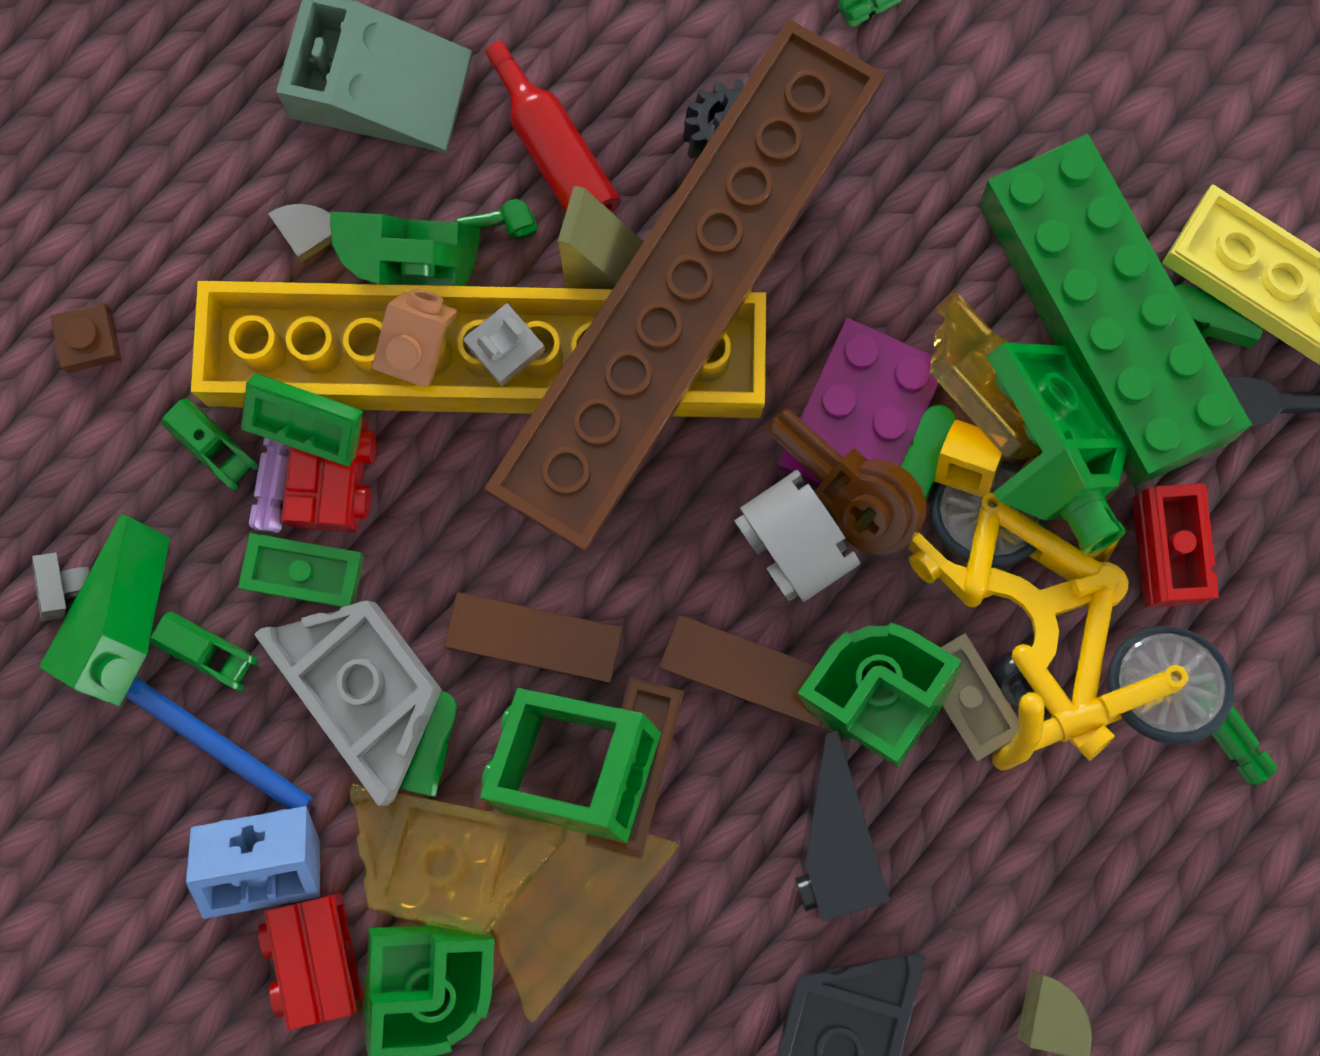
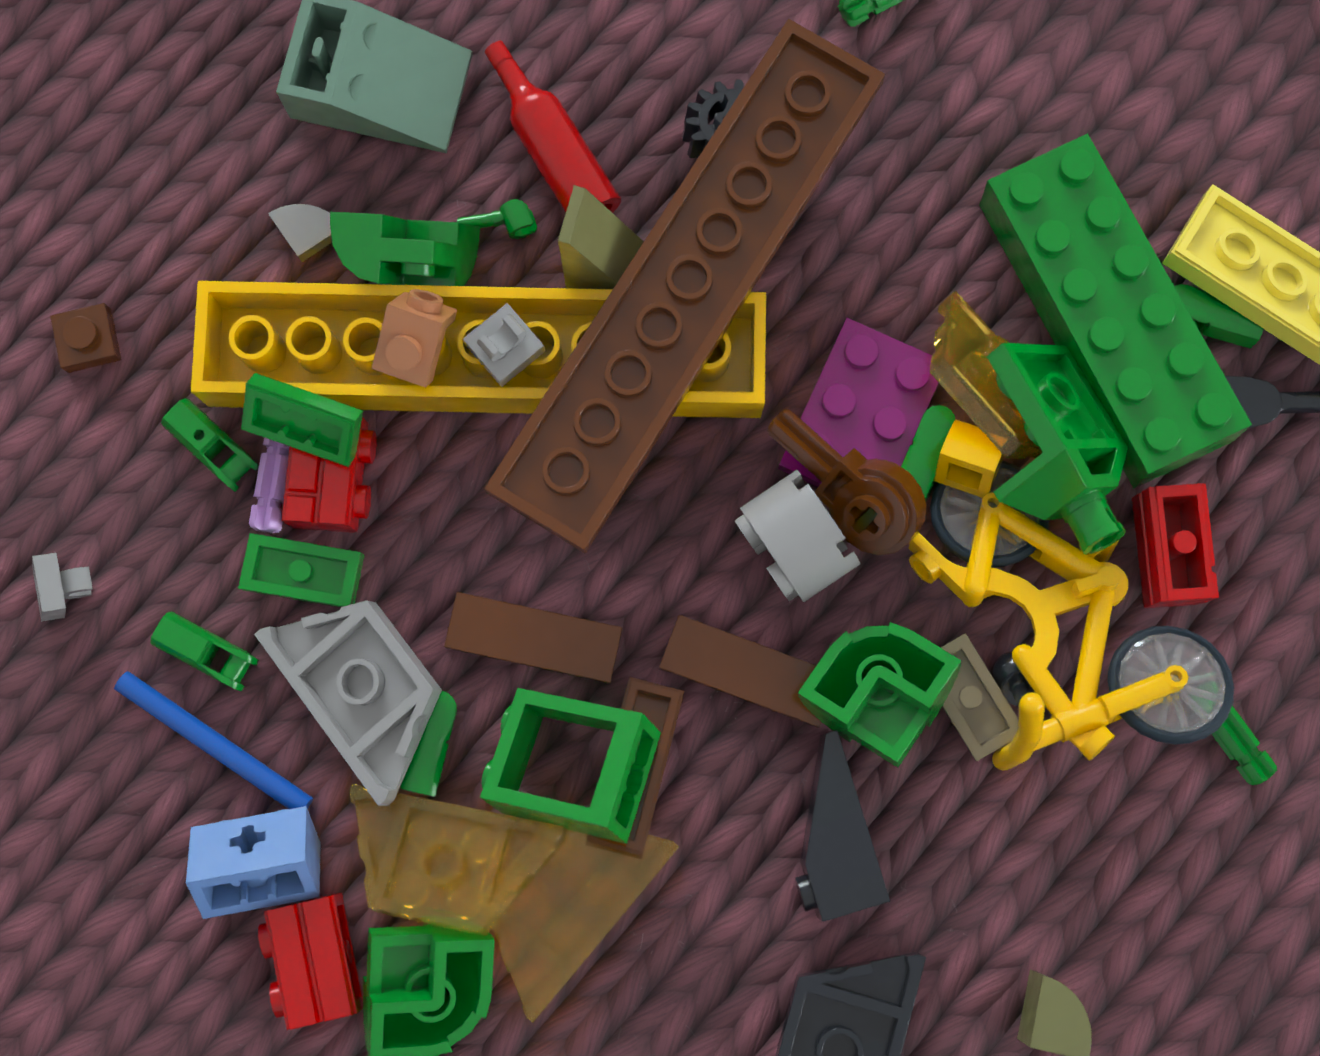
(112, 615): green slope -> none

